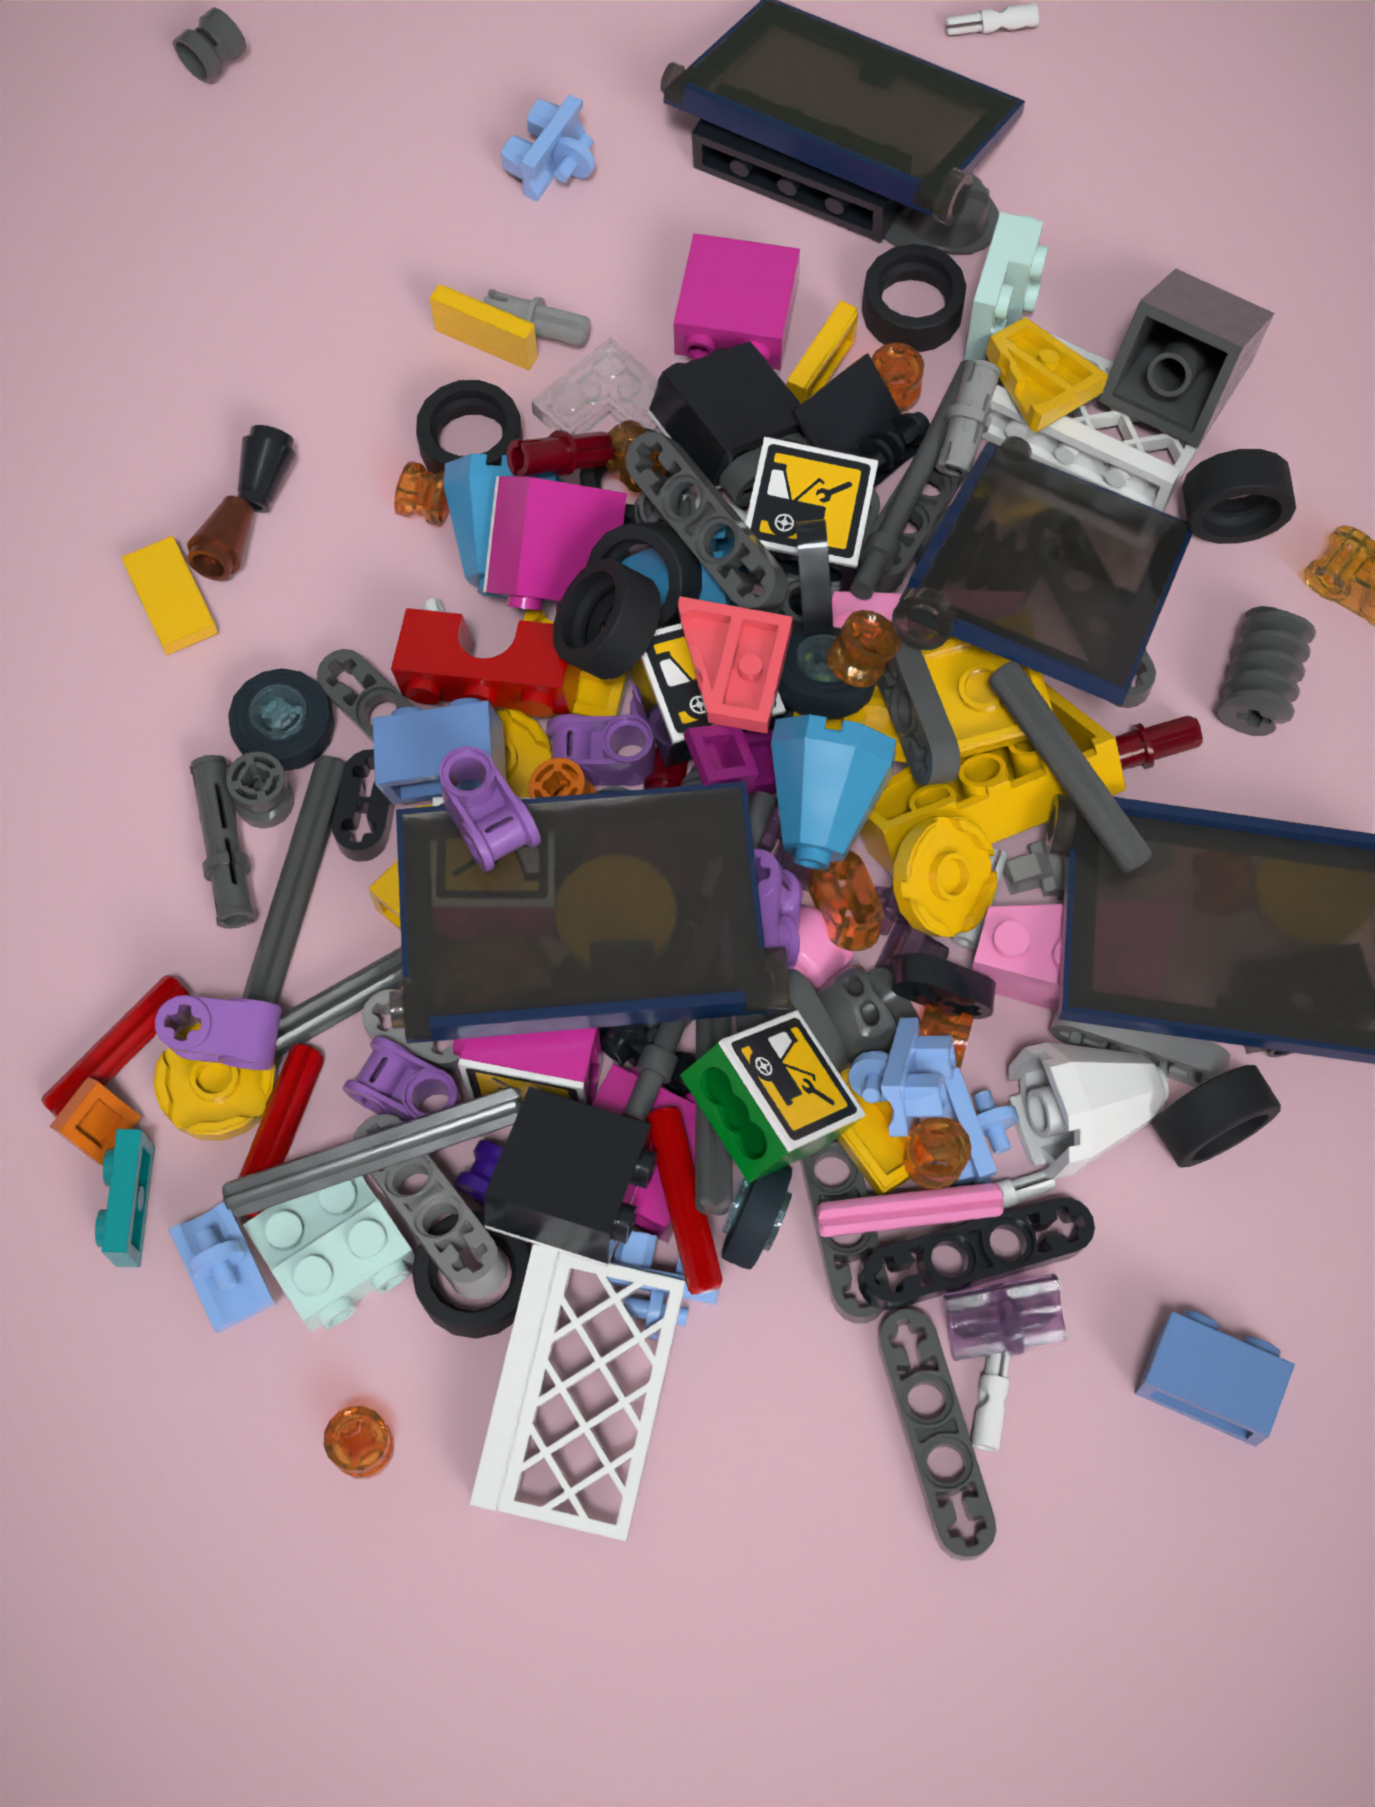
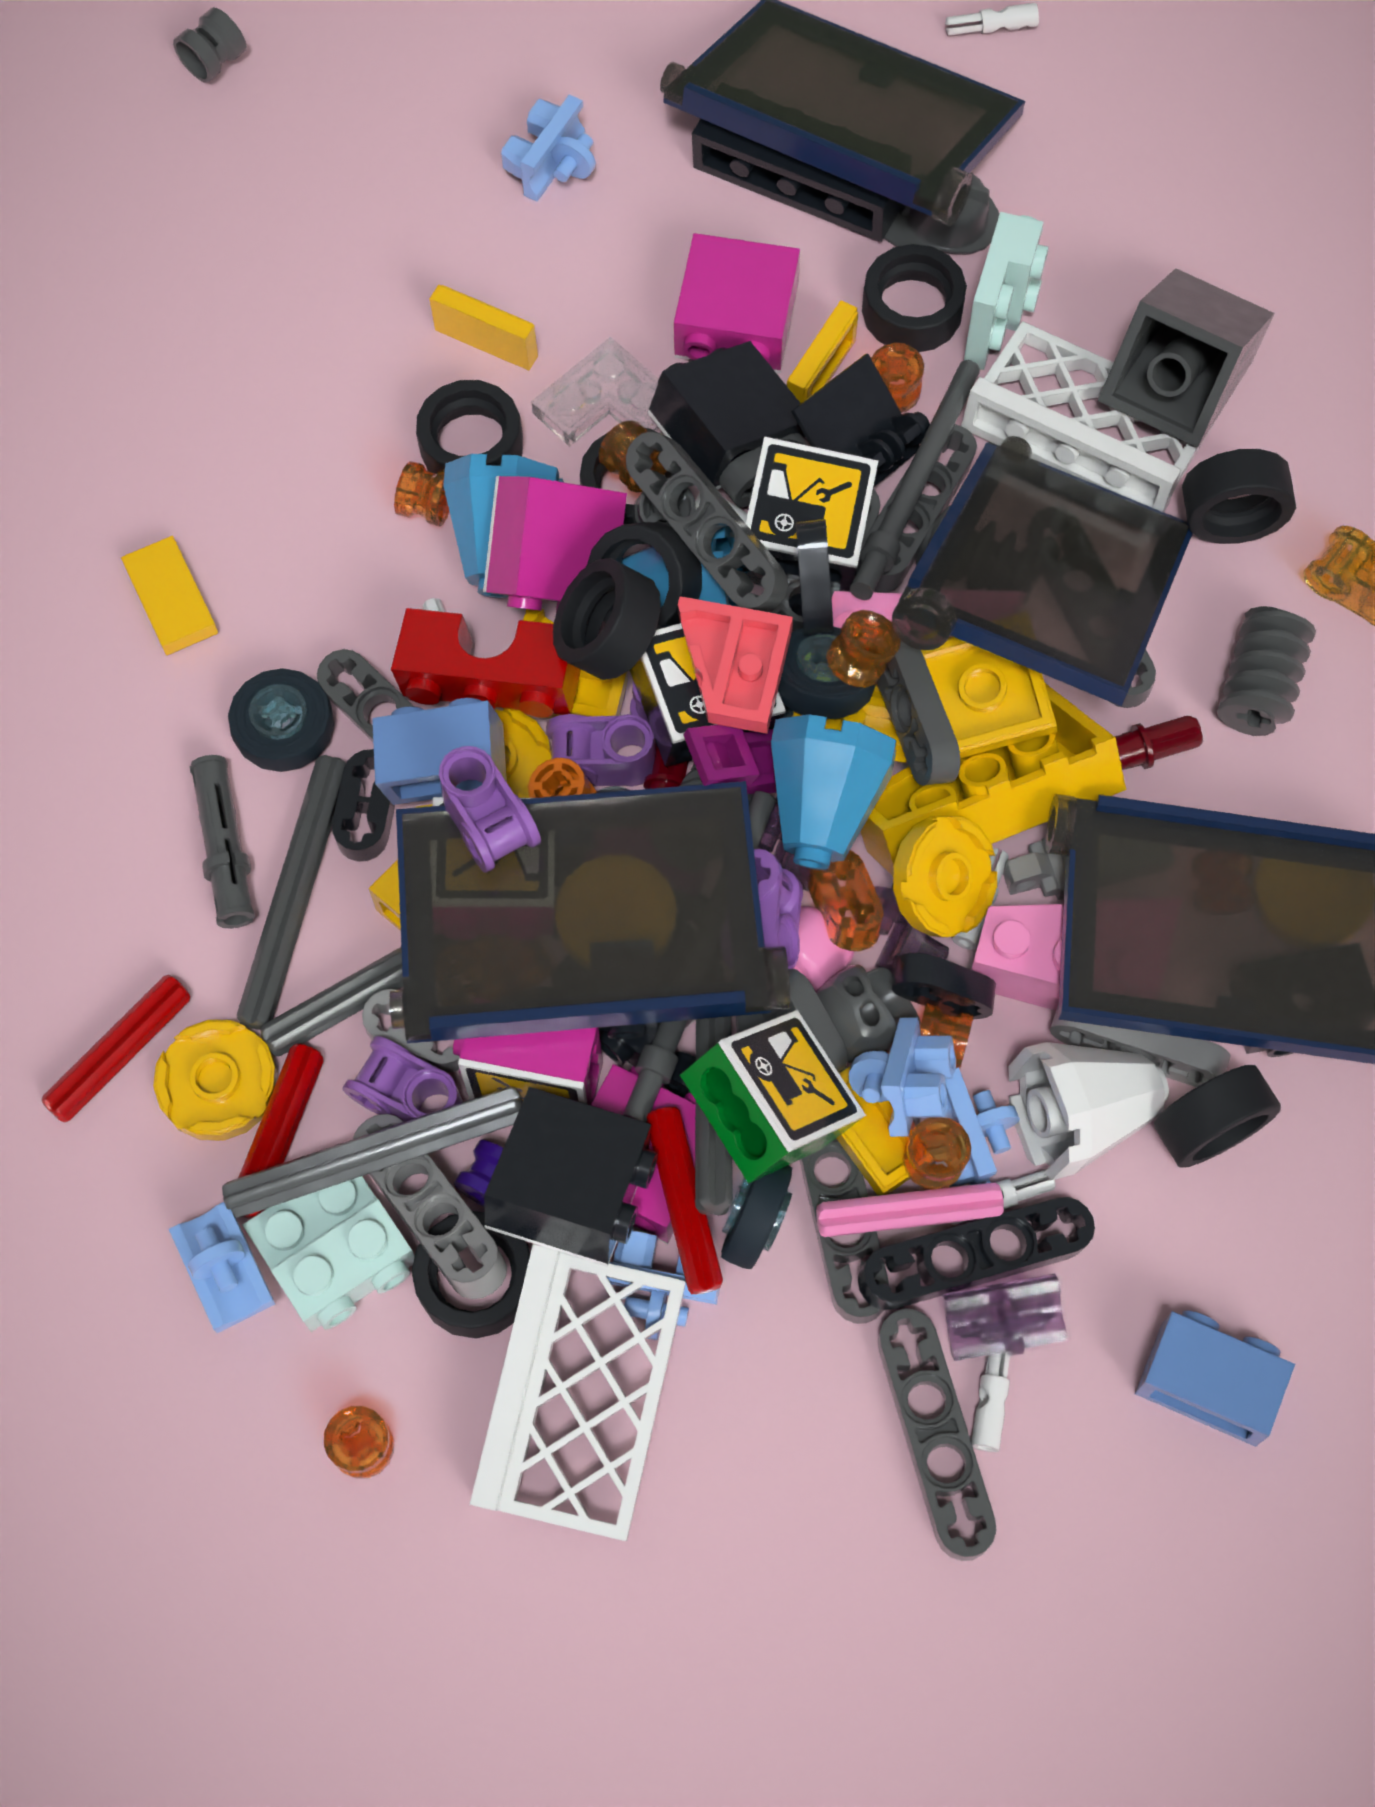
(93, 1118): orange plate -> none
(128, 1175): teal plate -> none
(221, 539): copper cone -> none
(231, 1030): medium lavender piece -> none
(263, 465): black cone -> none
(264, 803): dark grey wheel -> none
(547, 320): light grey axle -> none
(559, 453): dark red axle -> none
(968, 418): light grey pin -> none
(1042, 373): yellow wing -> none
(1070, 766): dark grey axle -> none

